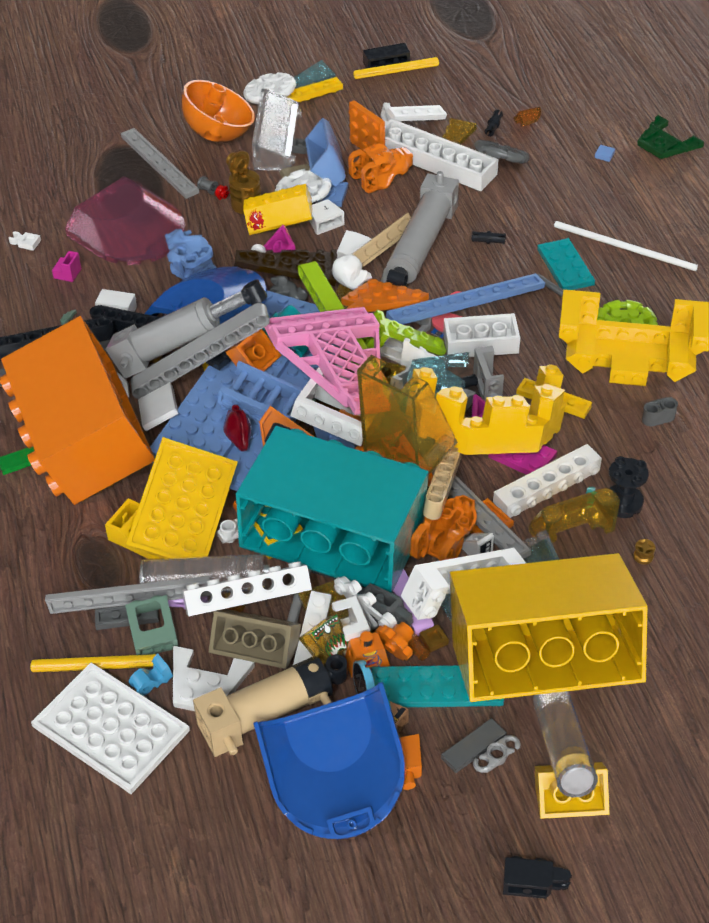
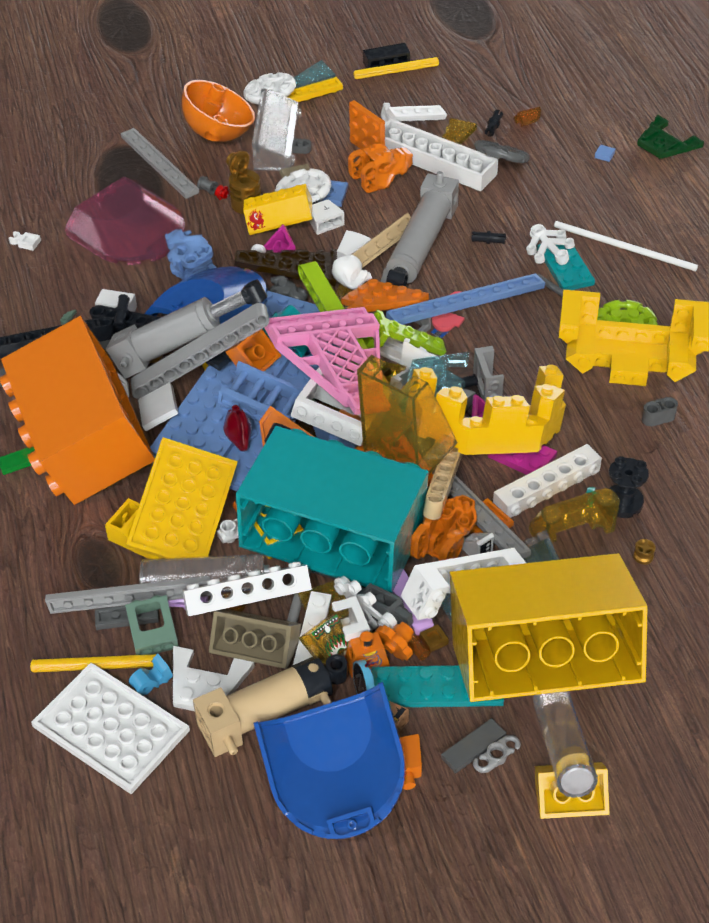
(67, 267): dark pink piece -> none
(121, 311): none -> black pin
(325, 153): medium blue windscreen -> none
(473, 332): white brick -> none
(533, 877): black hinge -> none
(539, 232): none -> white plant
(574, 405): yellow plate -> none

